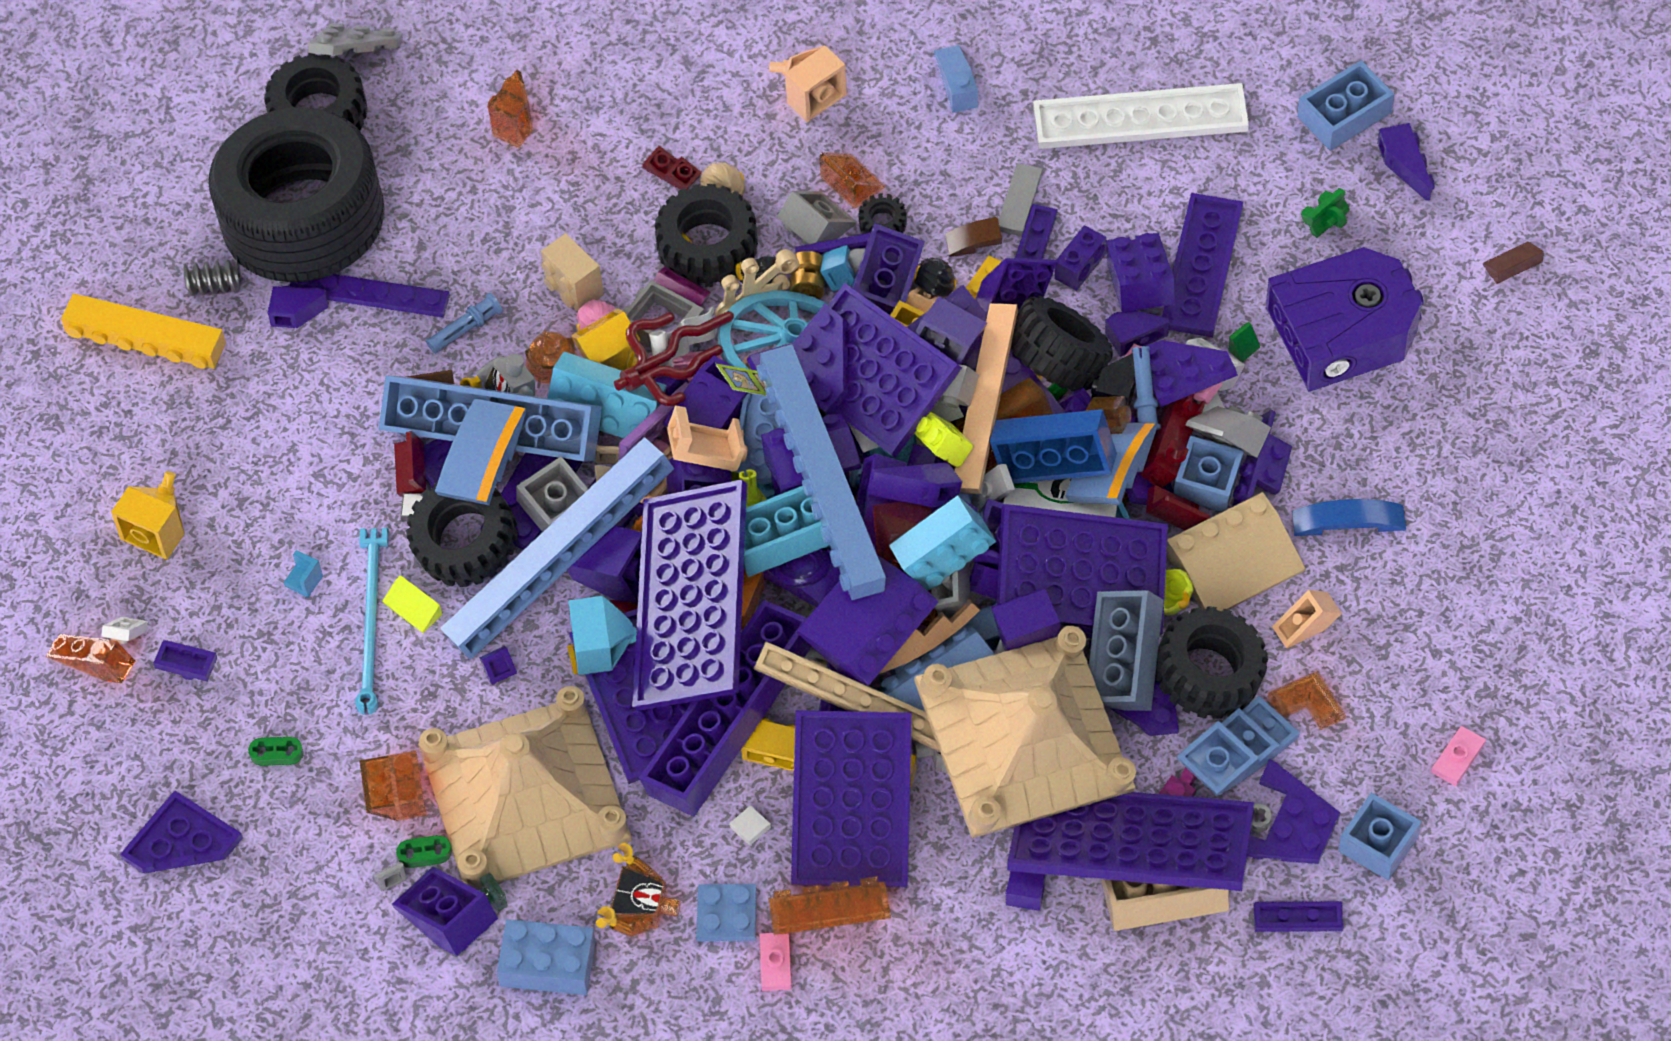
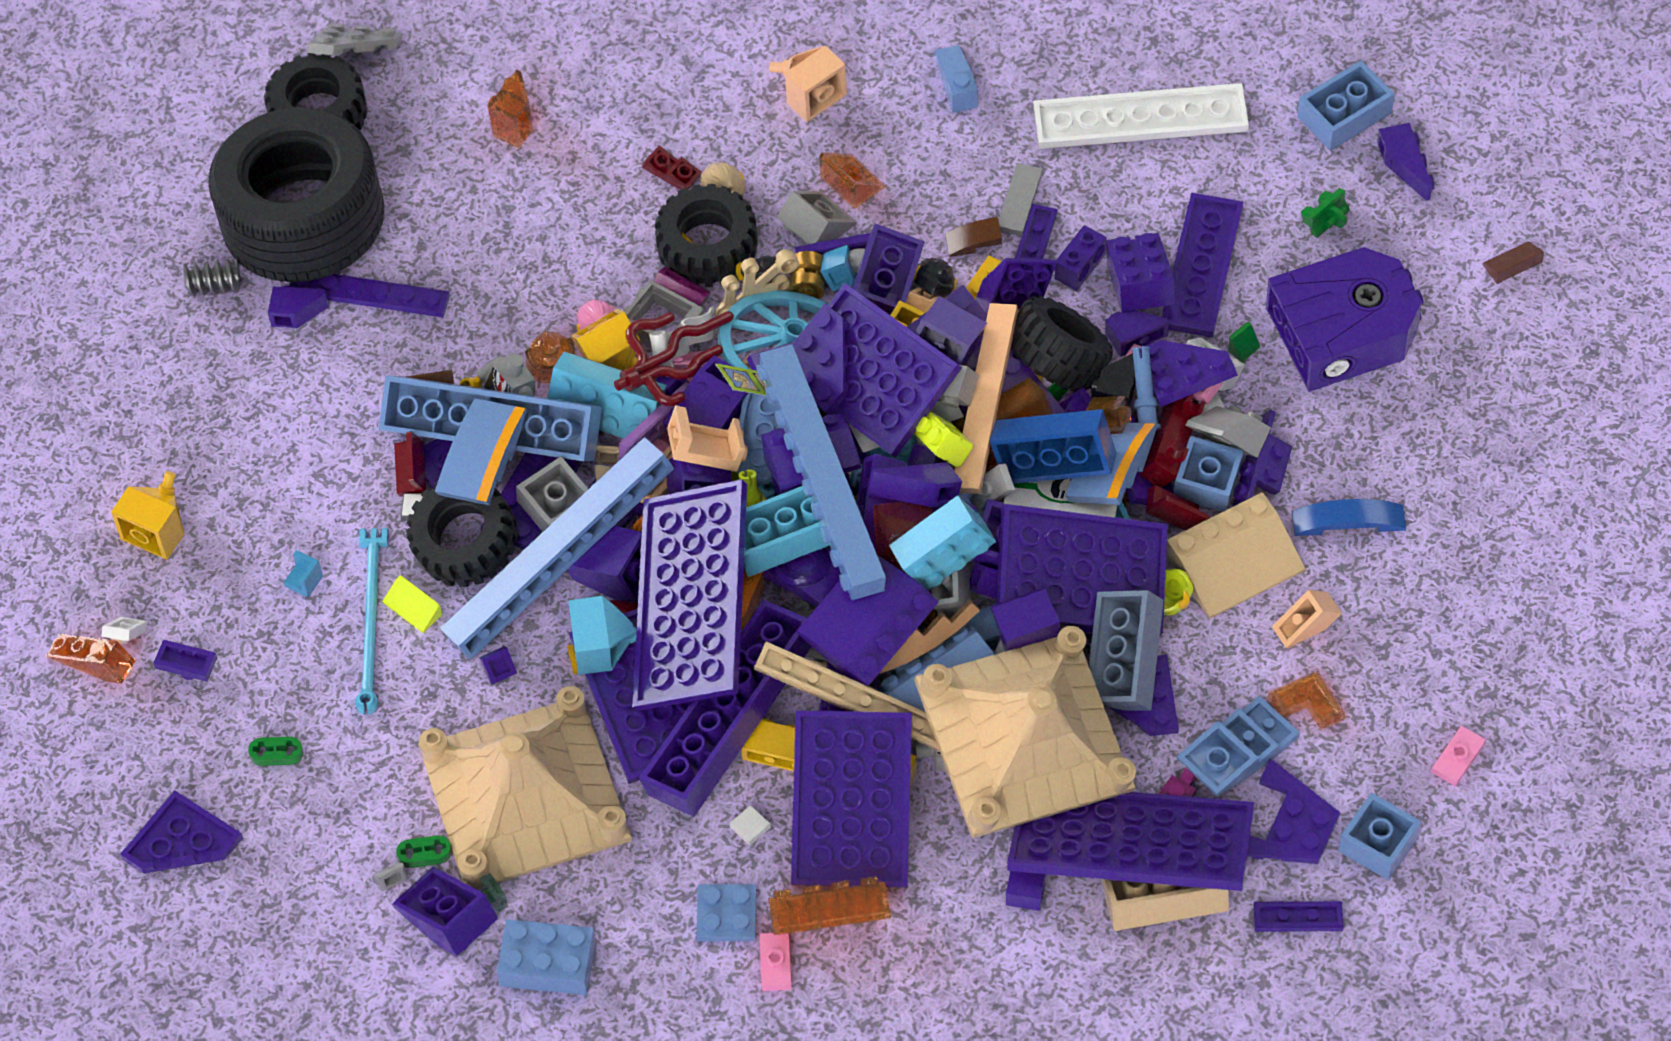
(143, 331): yellow brick -> none
(393, 786): clear orange slope -> none
(474, 316): medium blue pin -> none
(571, 272): tan brick -> none
(638, 897): torso -> none
(882, 205): black tyre -> none
(1216, 632): black tyre -> none
(1264, 810): light grey bush -> none

